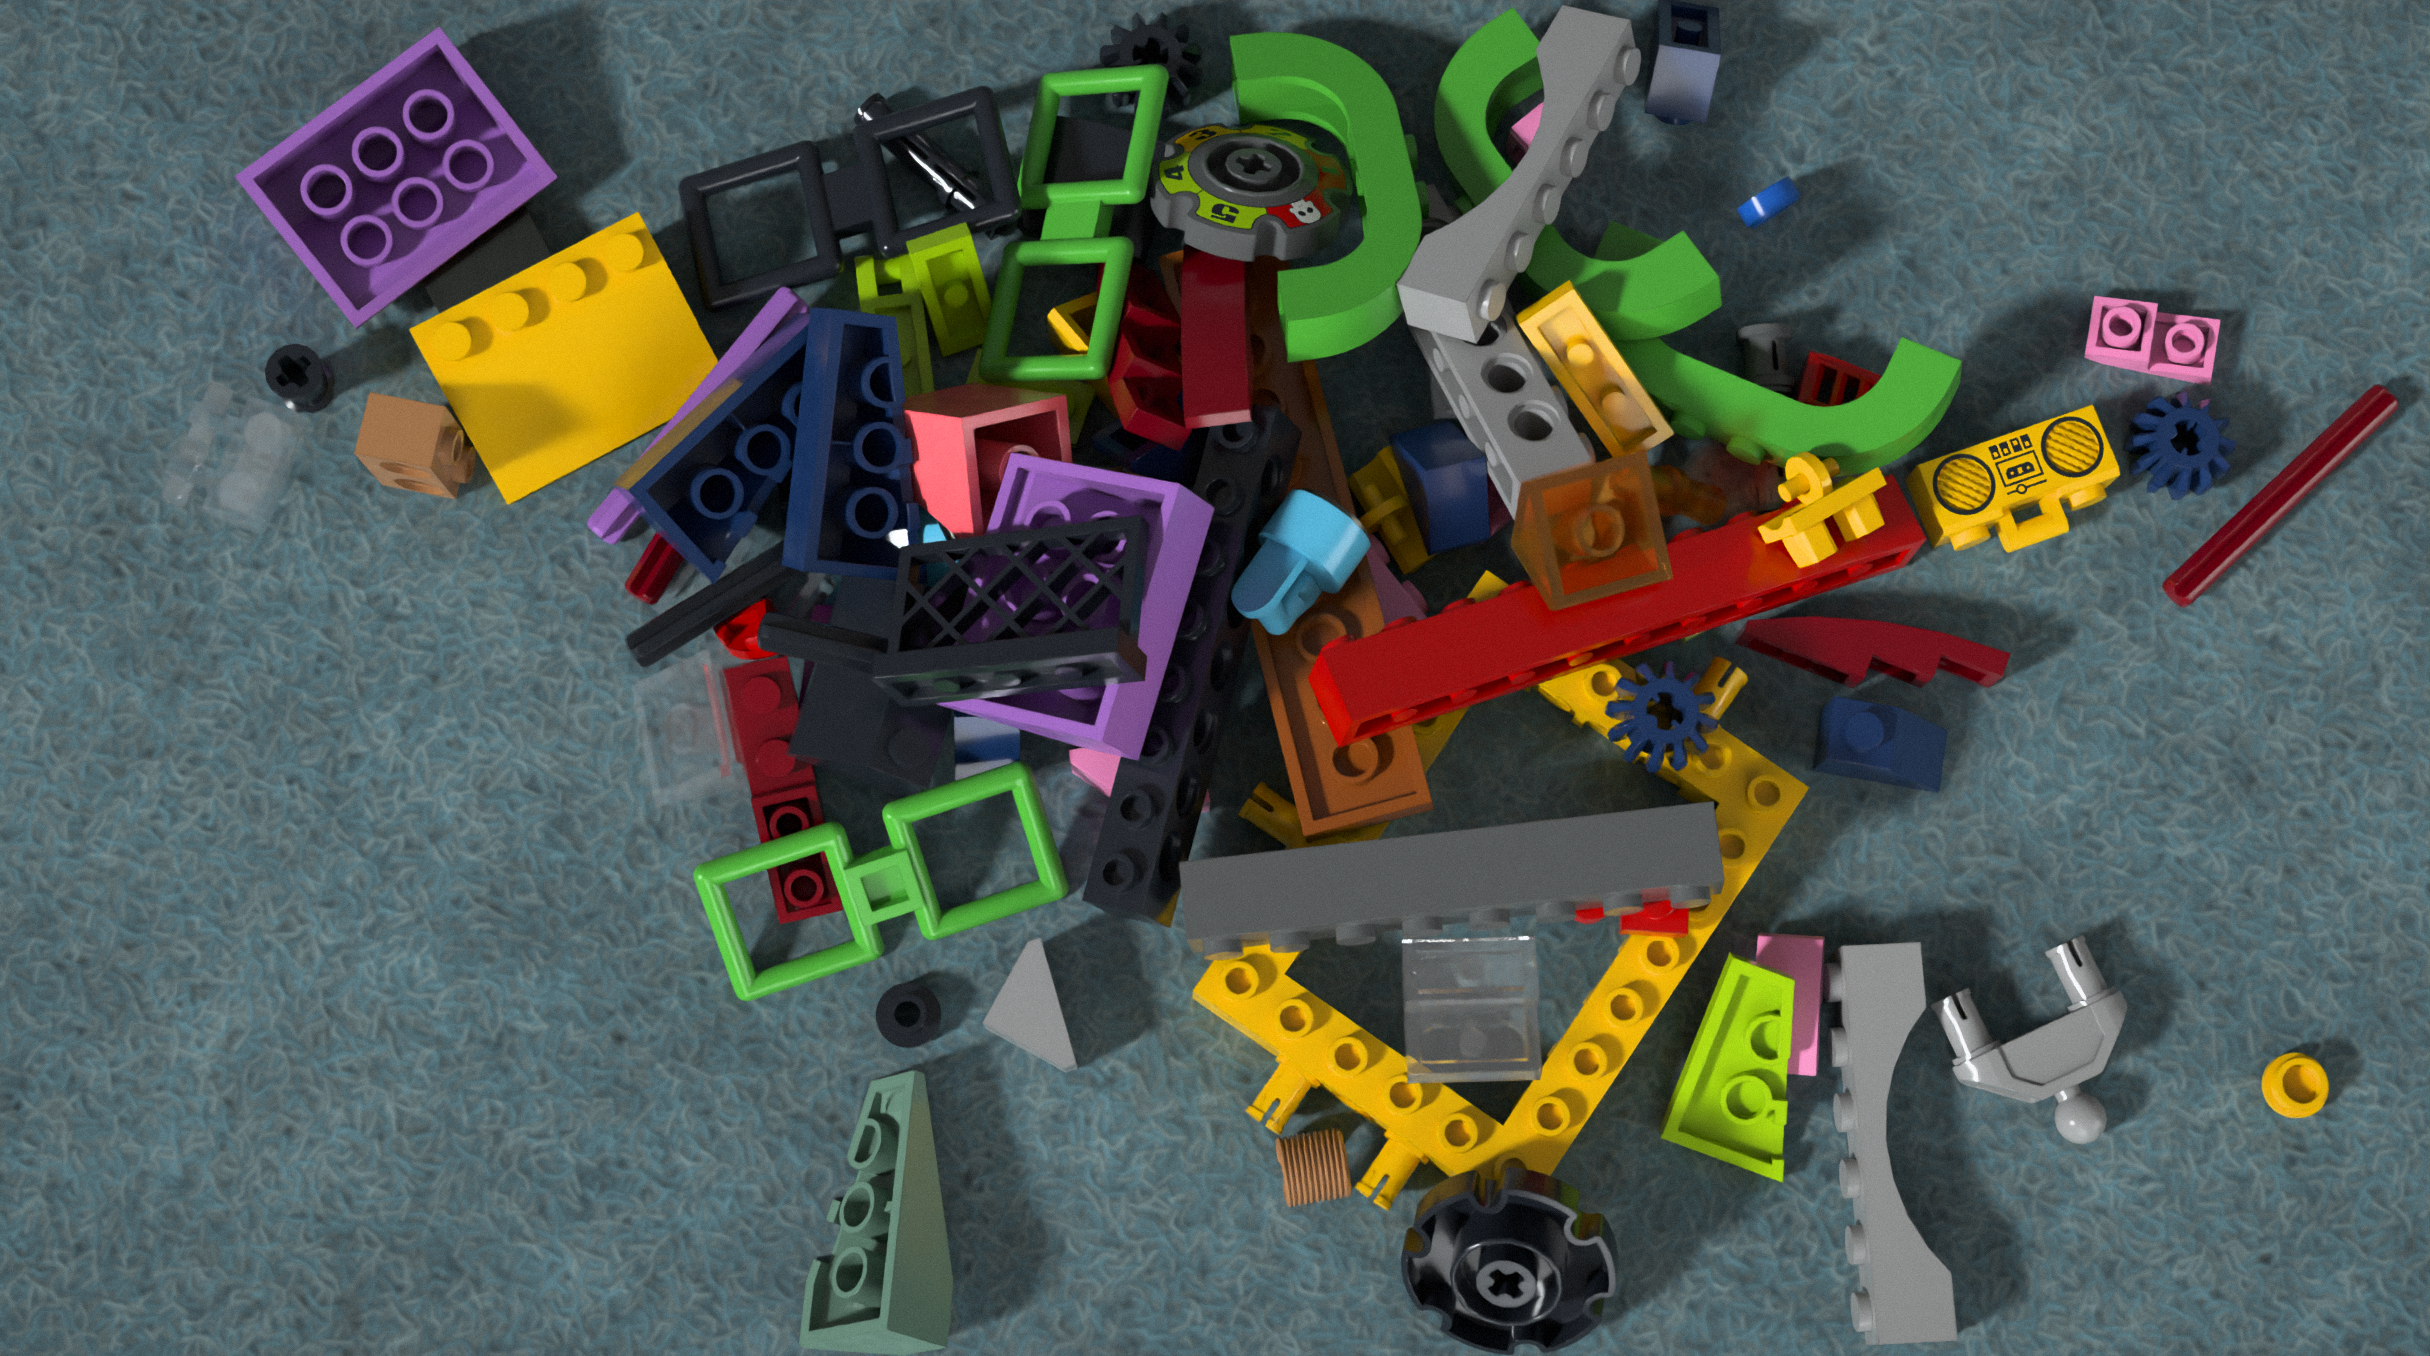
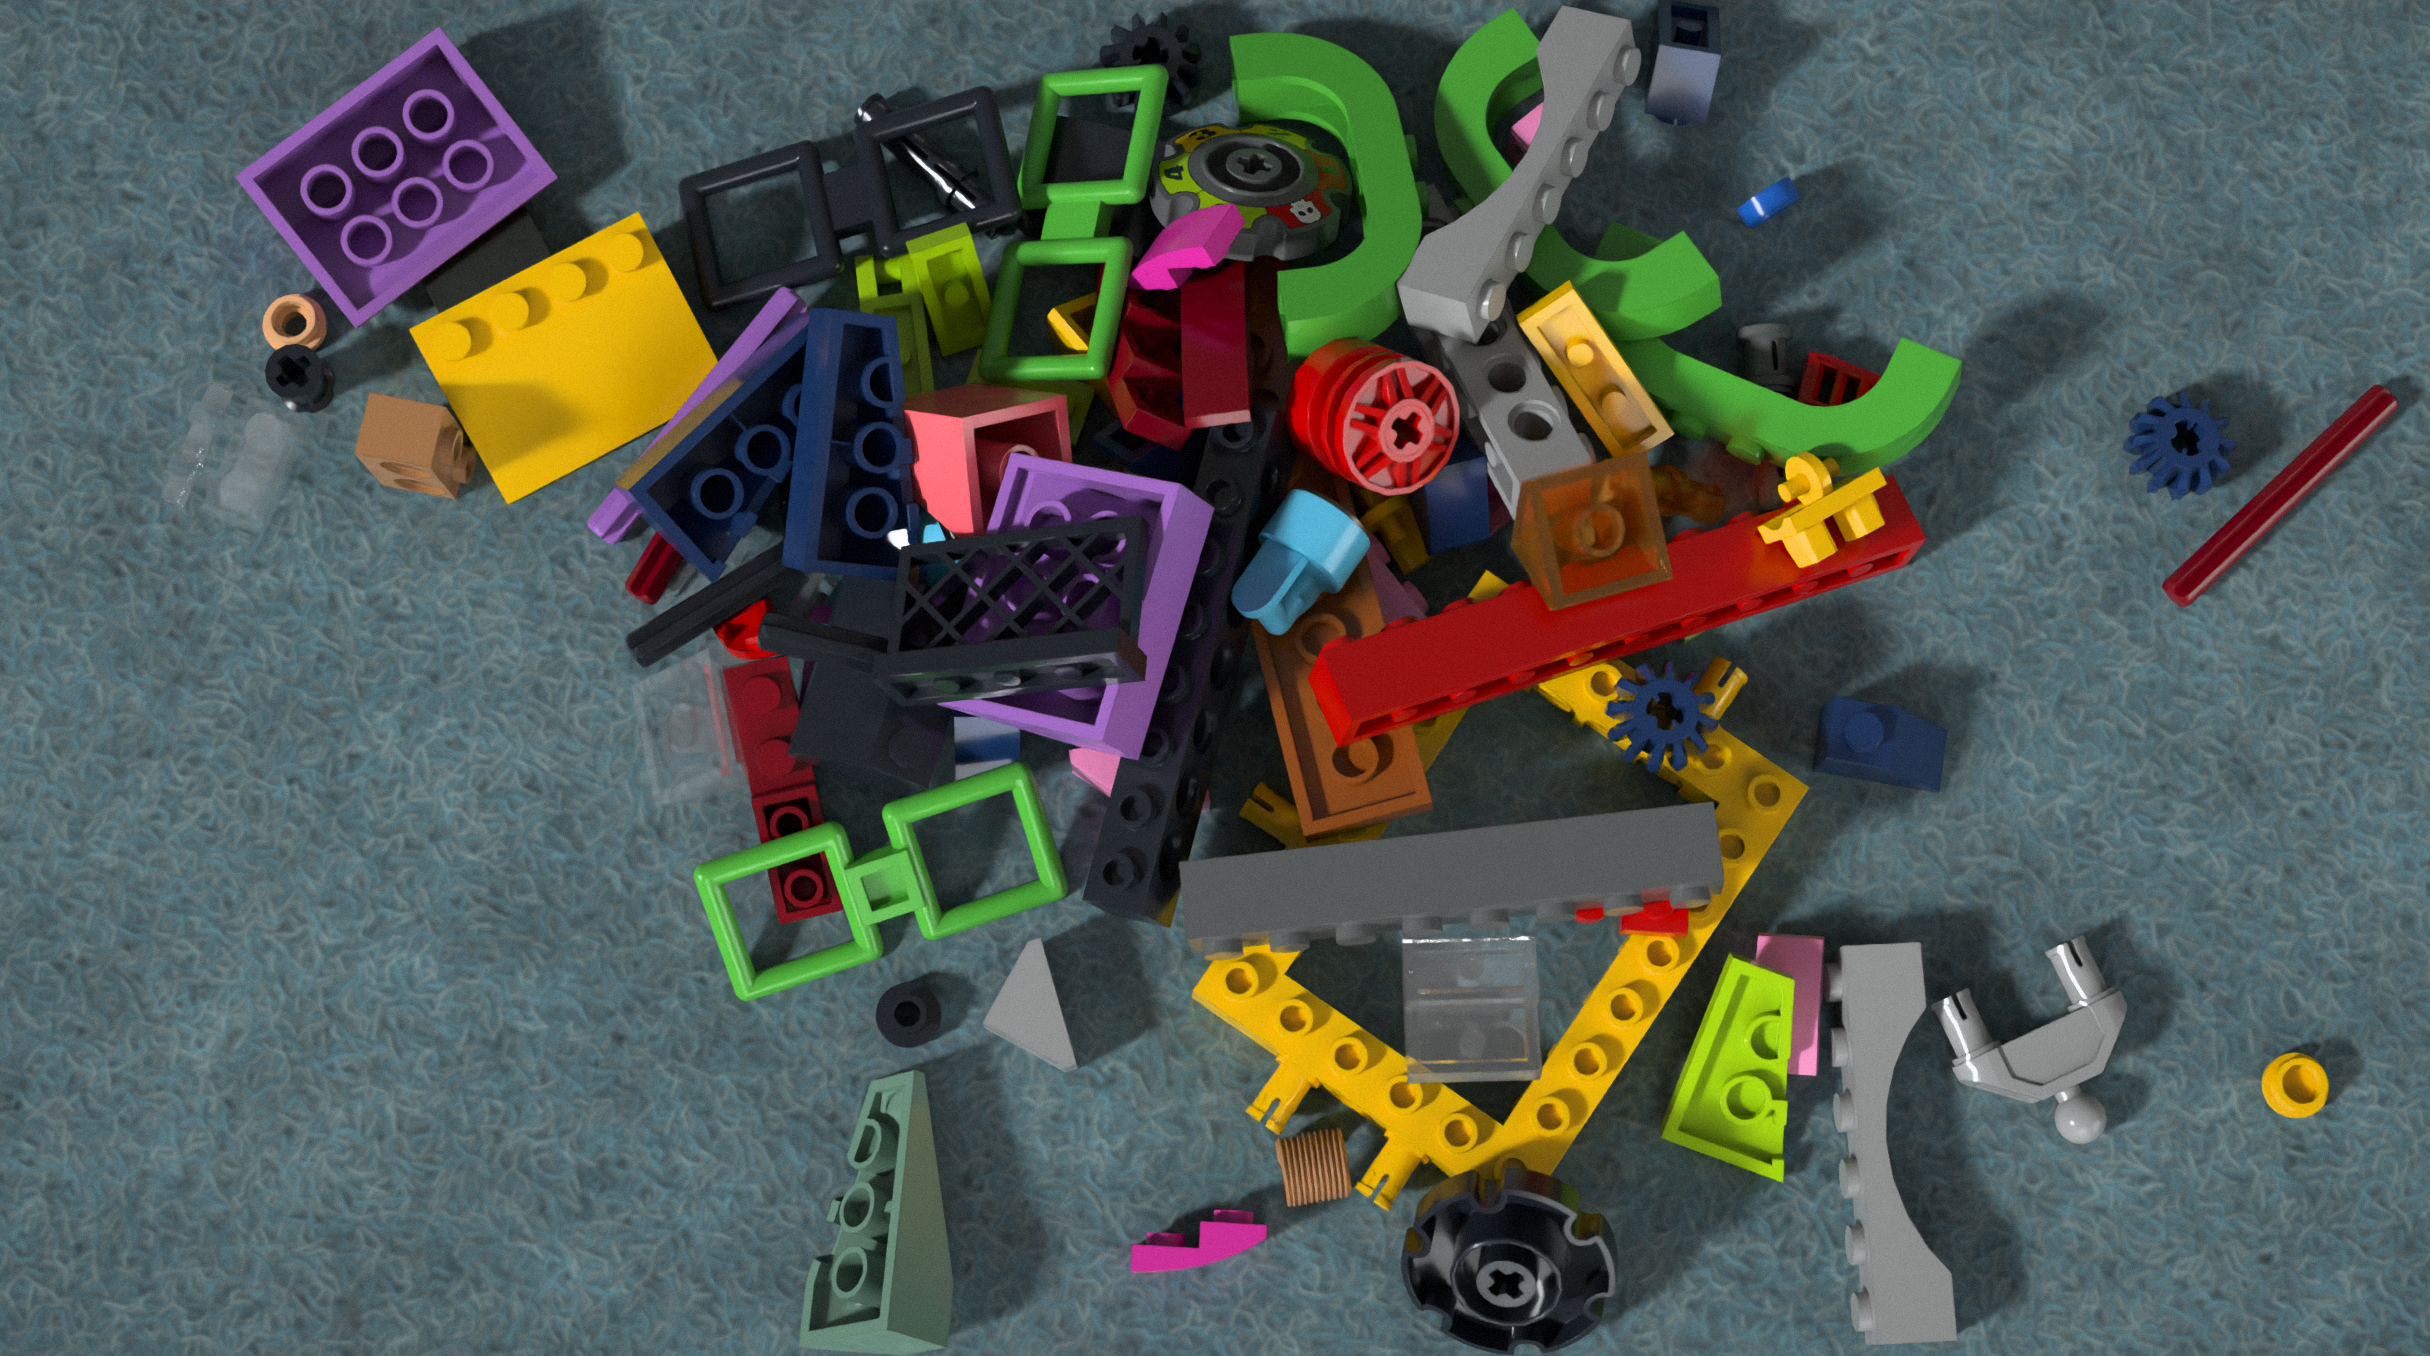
(295, 306): none -> light nougat plate
(1188, 242): none -> dark pink slope
(1218, 1240): none -> dark pink slope
(1373, 415): none -> red wheel
(1849, 647): dark red slope -> none
(2038, 465): yellow piece -> none
(2152, 342): bright pink slope -> none

